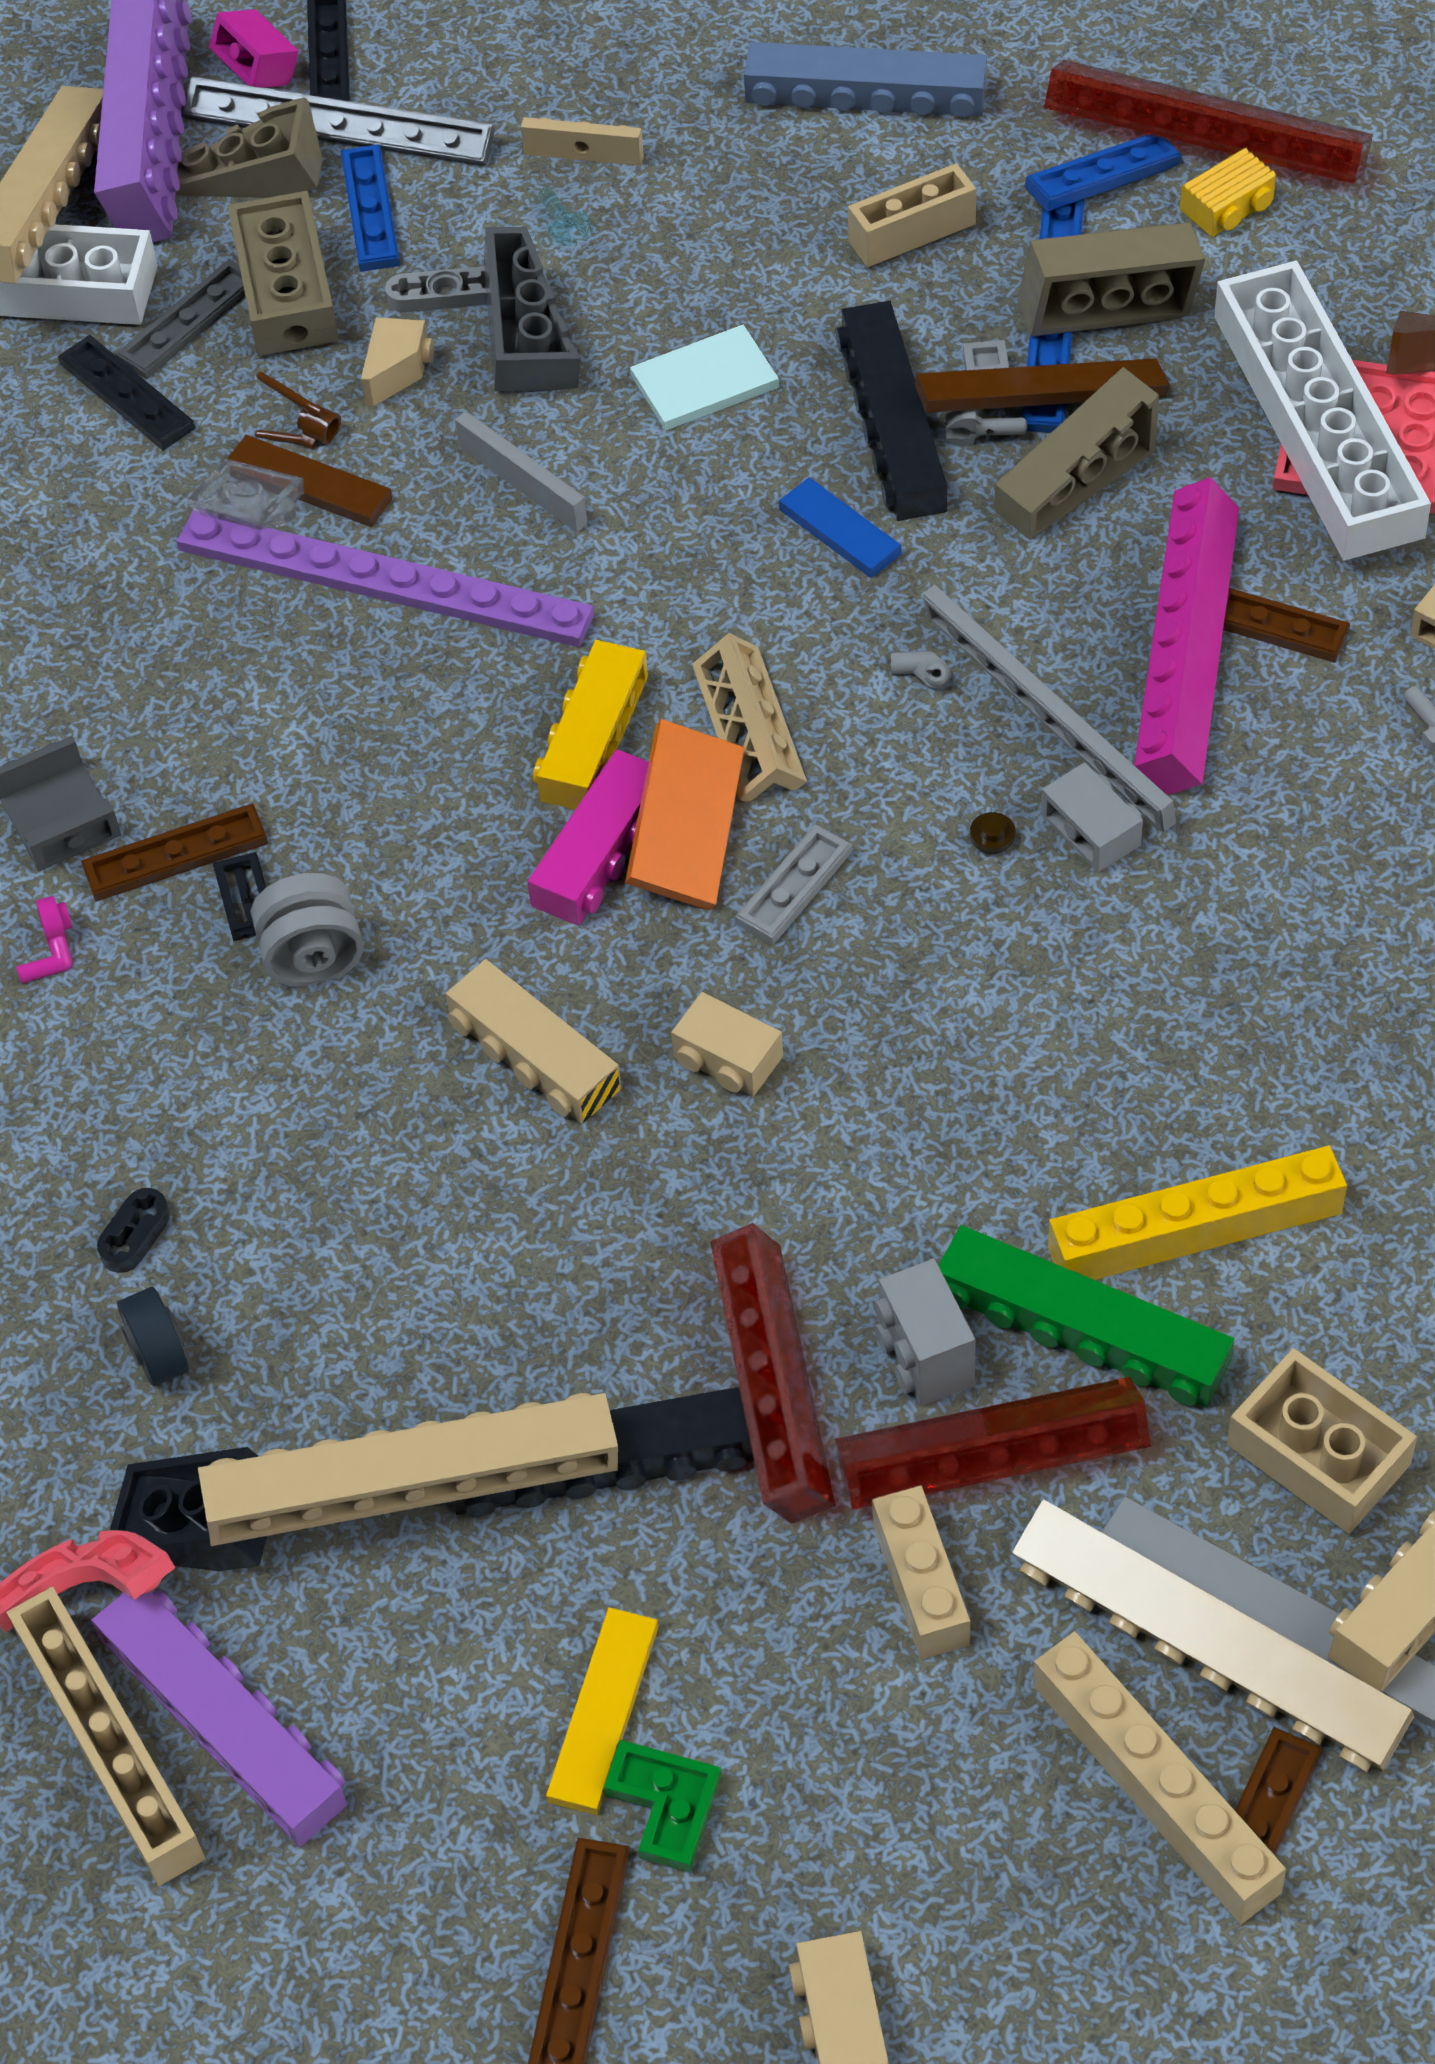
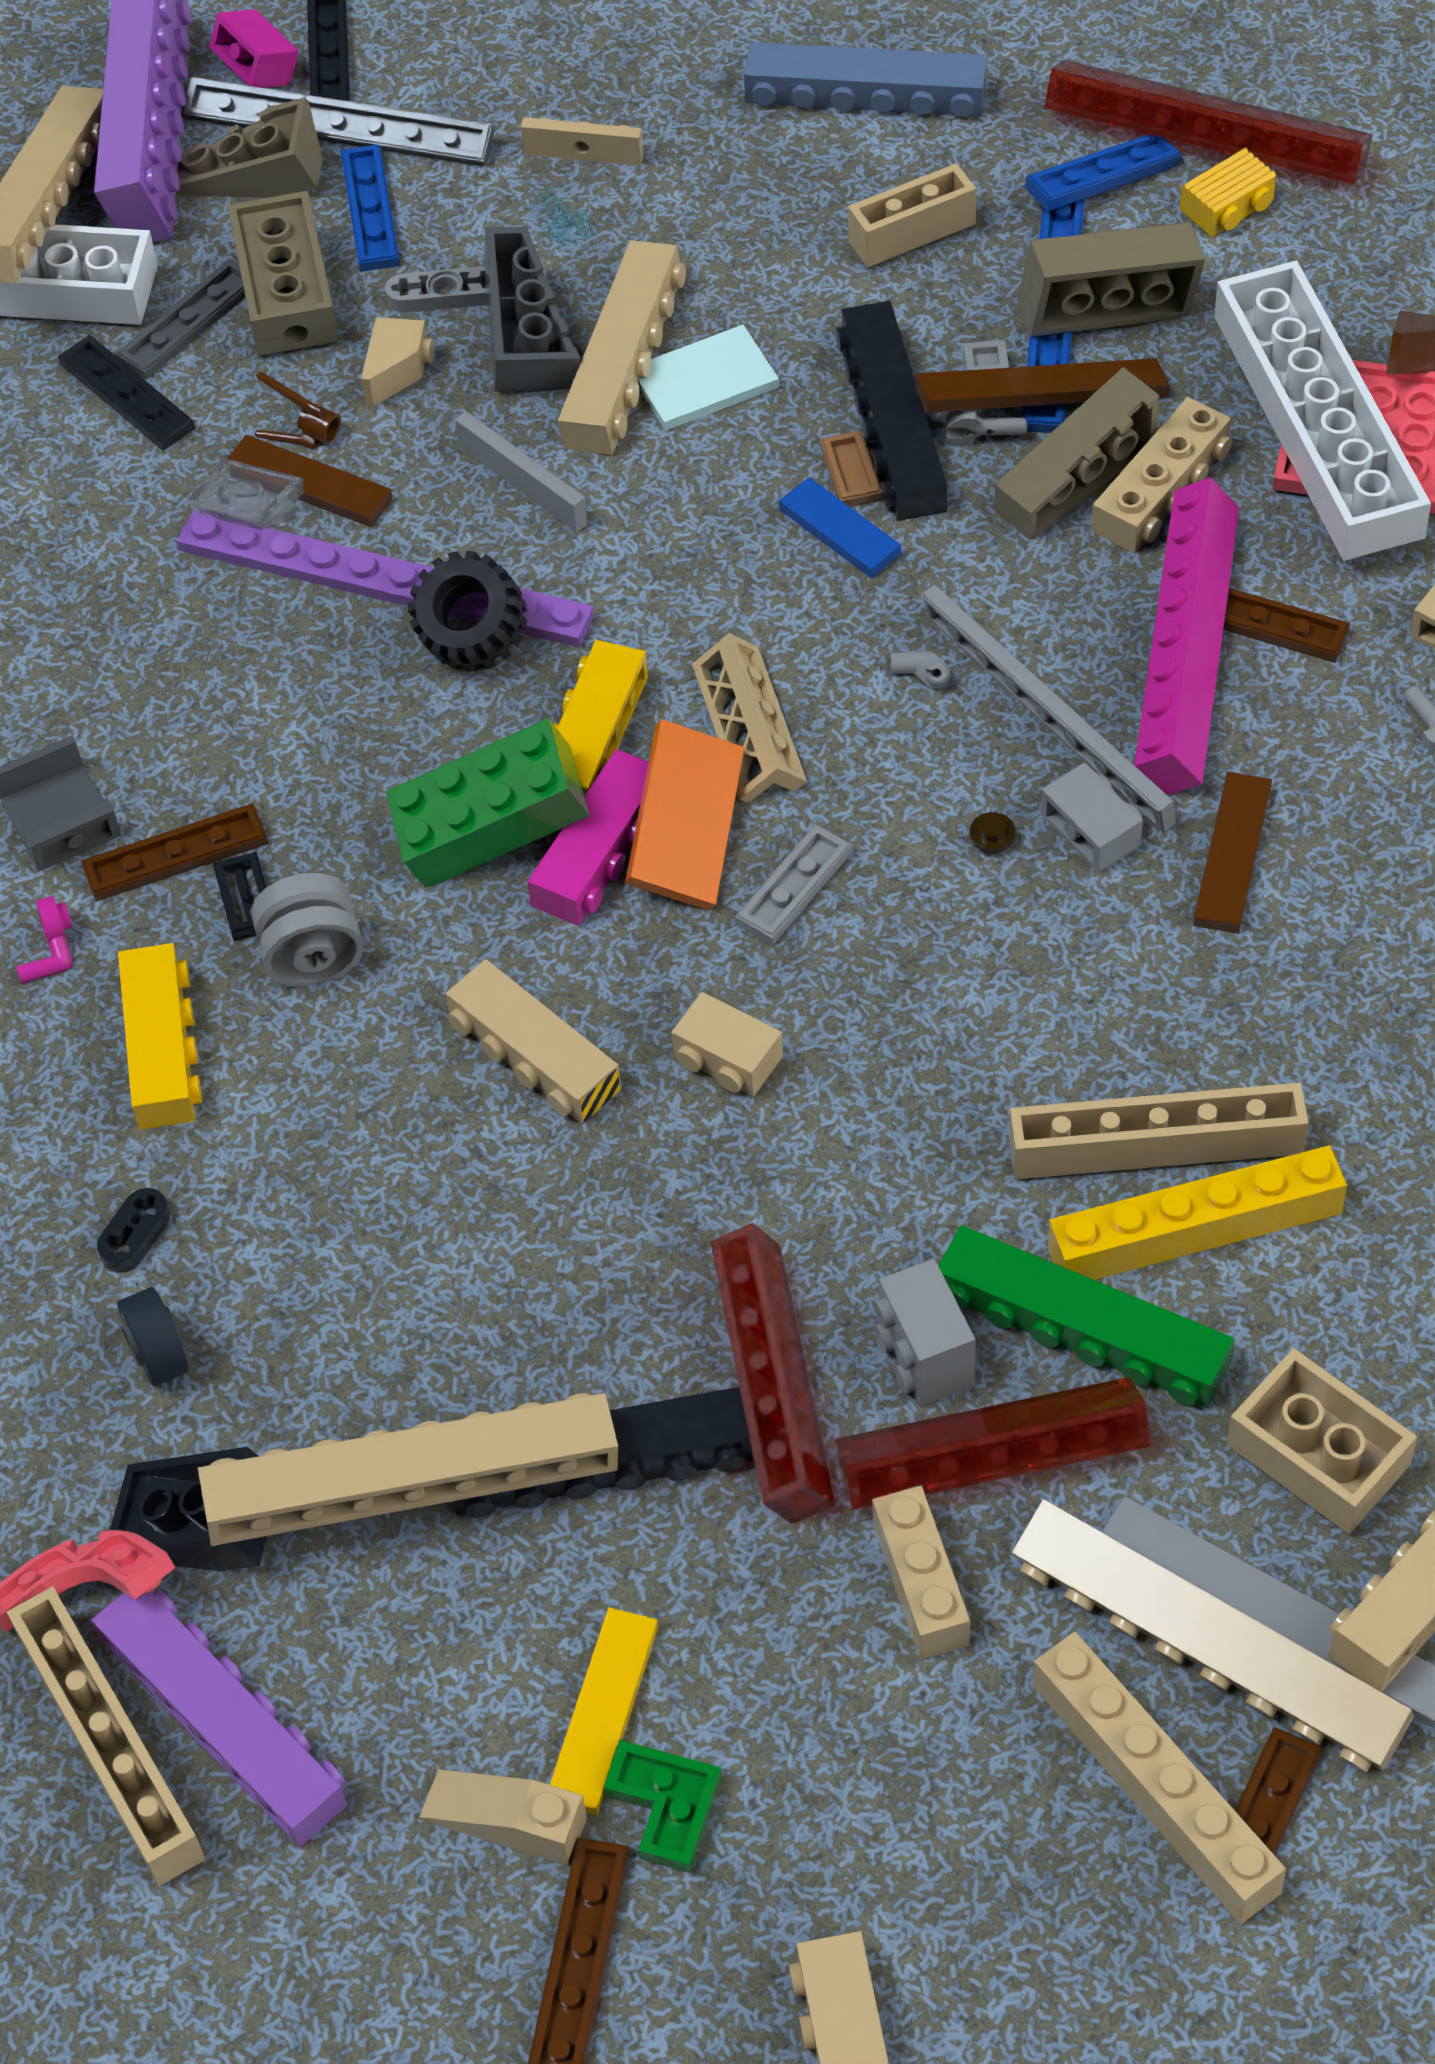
(157, 1036): none -> yellow brick
(444, 587): none -> black tyre
(487, 803): none -> green brick
(508, 1812): none -> tan slope
(621, 347): none -> tan brick
(851, 469): none -> medium nougat tile
(1157, 1130): none -> tan brick
(1174, 457): none -> tan brick
(1232, 852): none -> reddish brown tile

